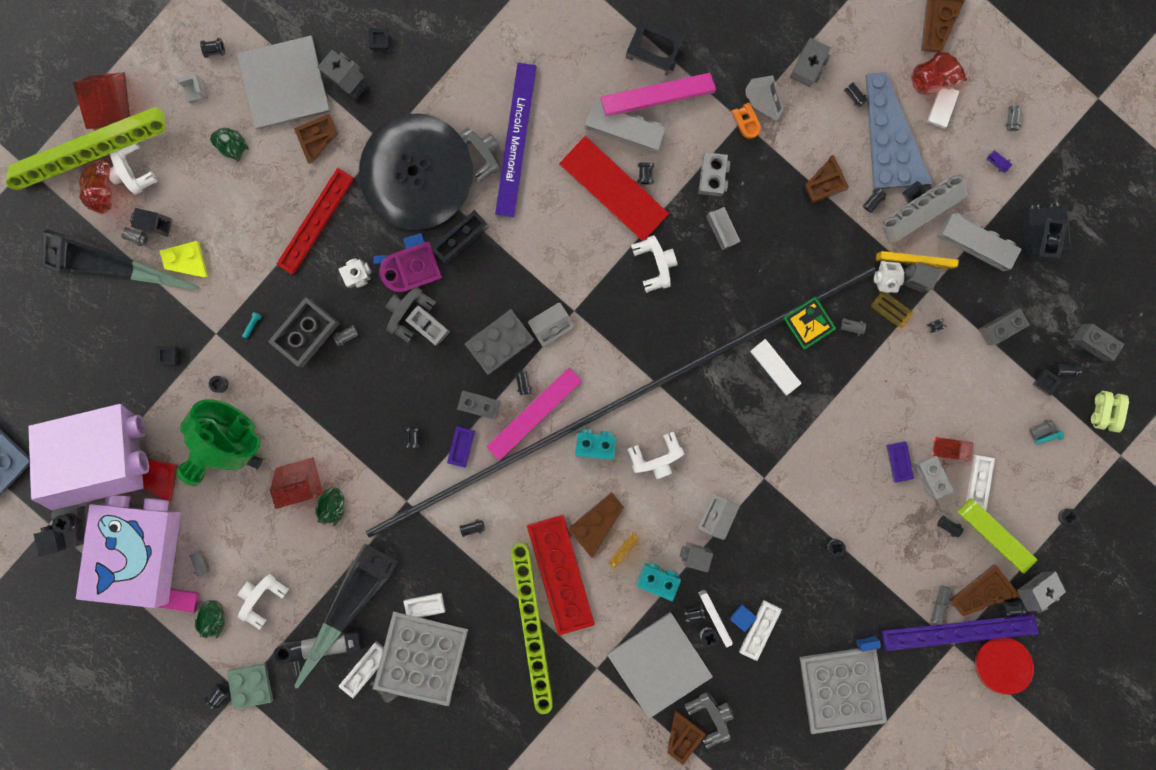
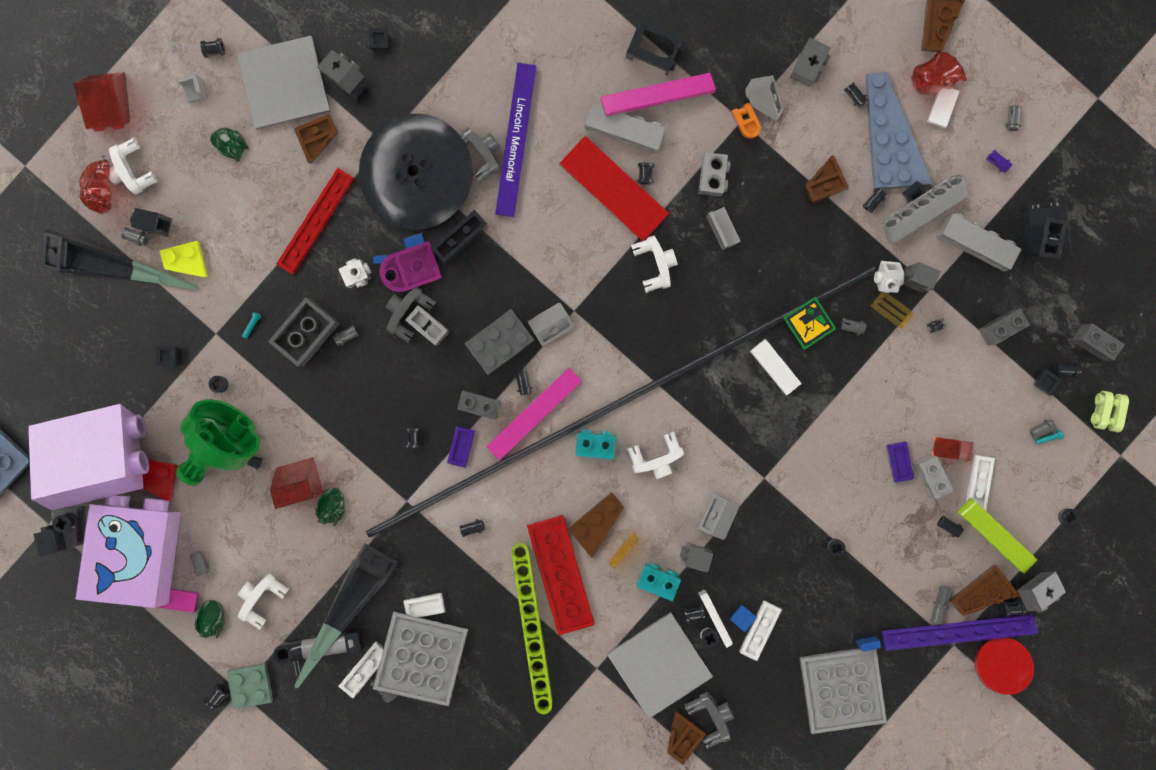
(85, 148): lime beam -> none
(912, 259): yellow tile -> none

